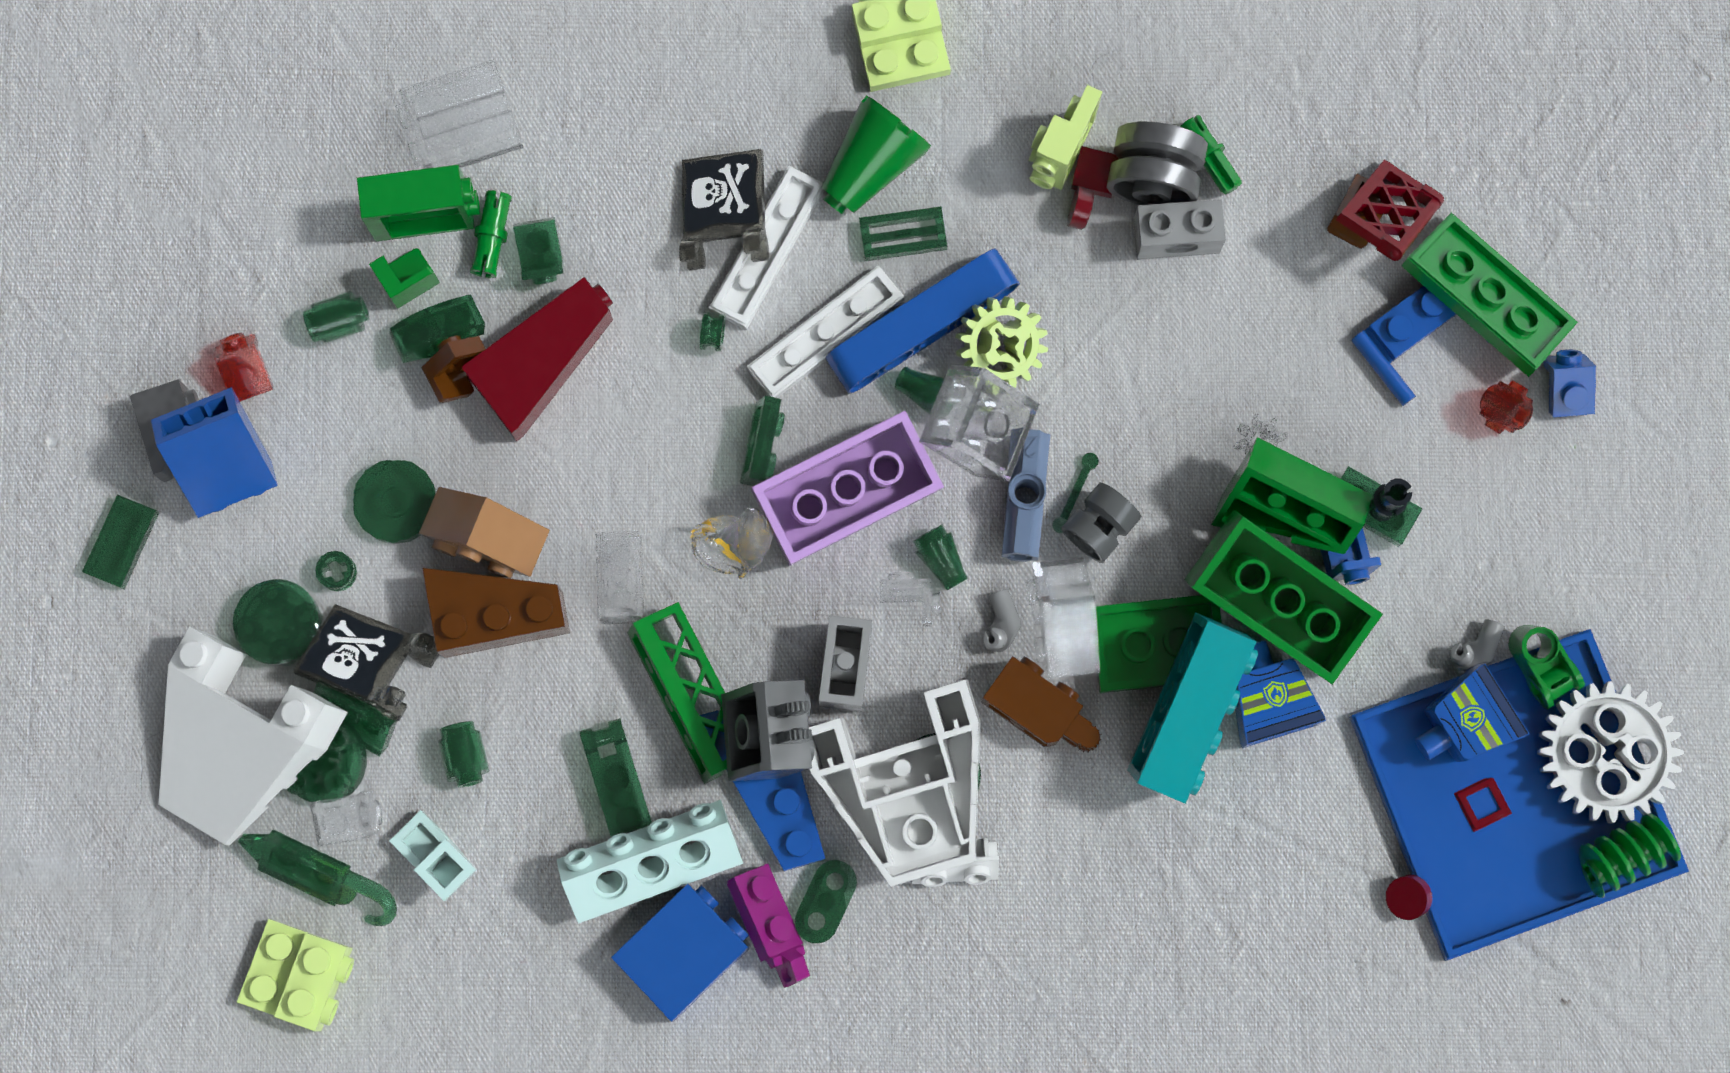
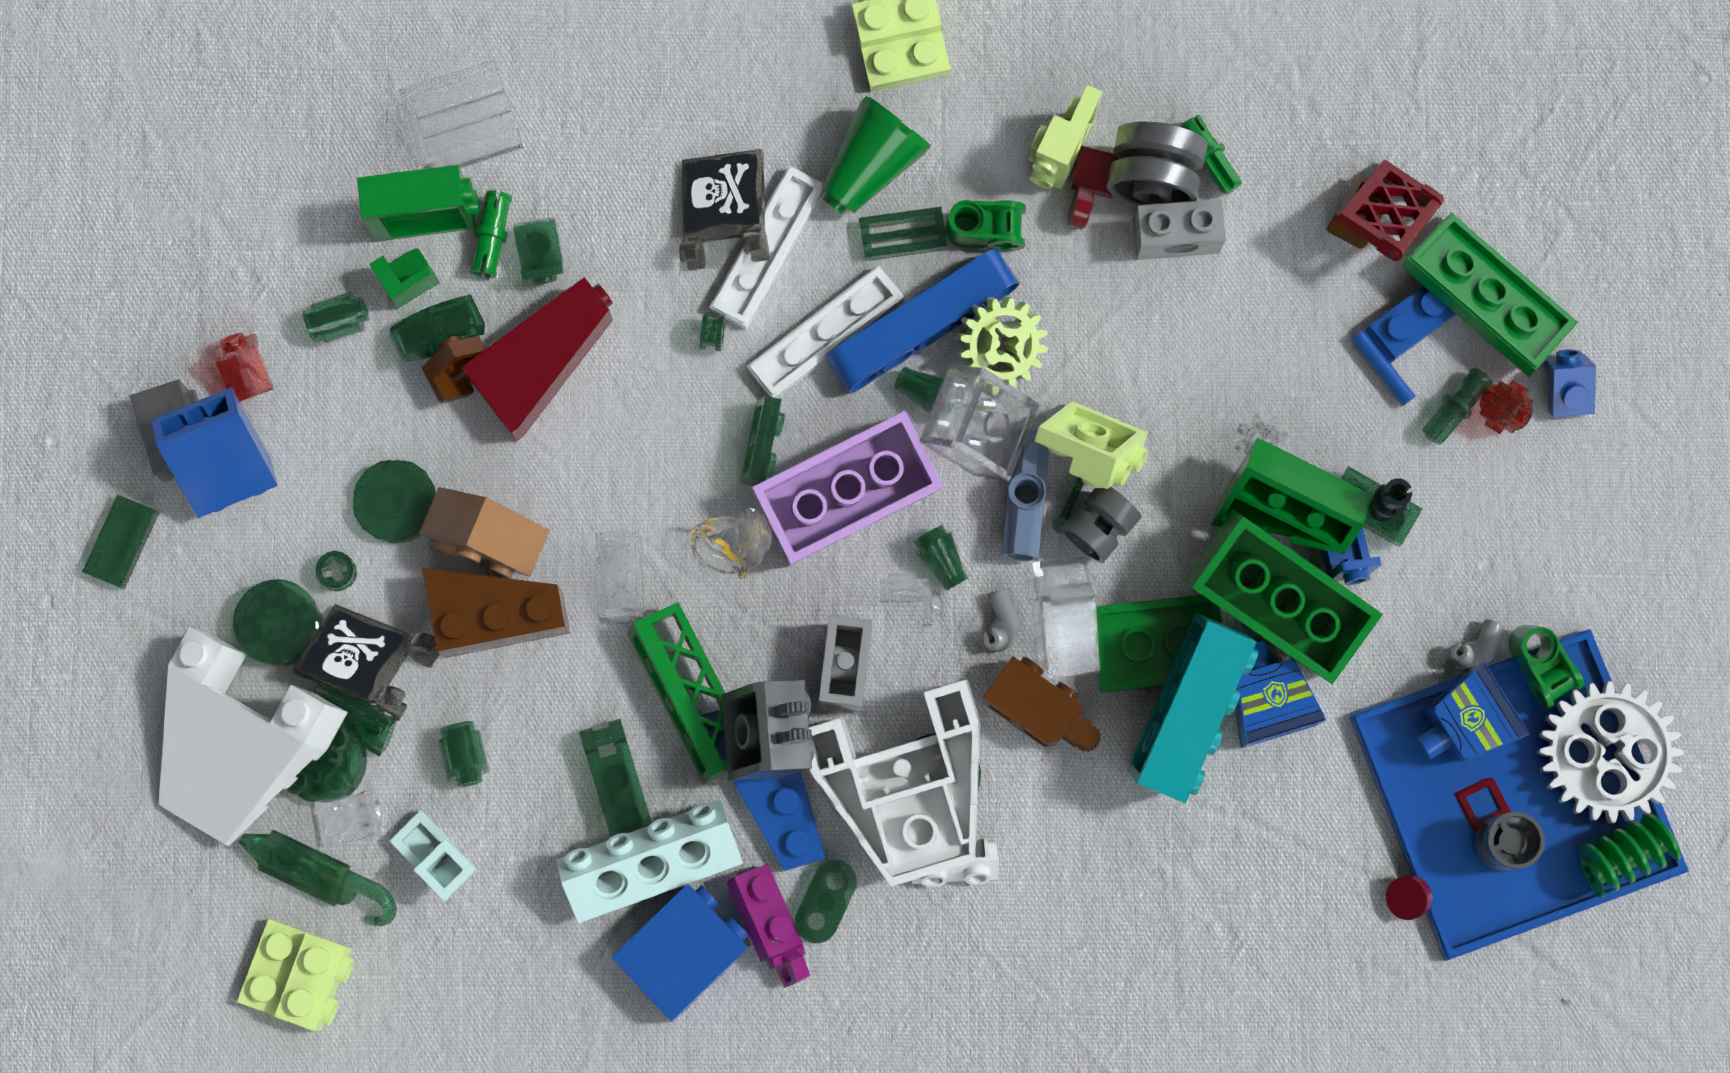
(990, 224): none -> green piece
(1100, 445): none -> yellowish green plate
(1457, 406): none -> clear green axle
(1509, 841): none -> dark grey wheel

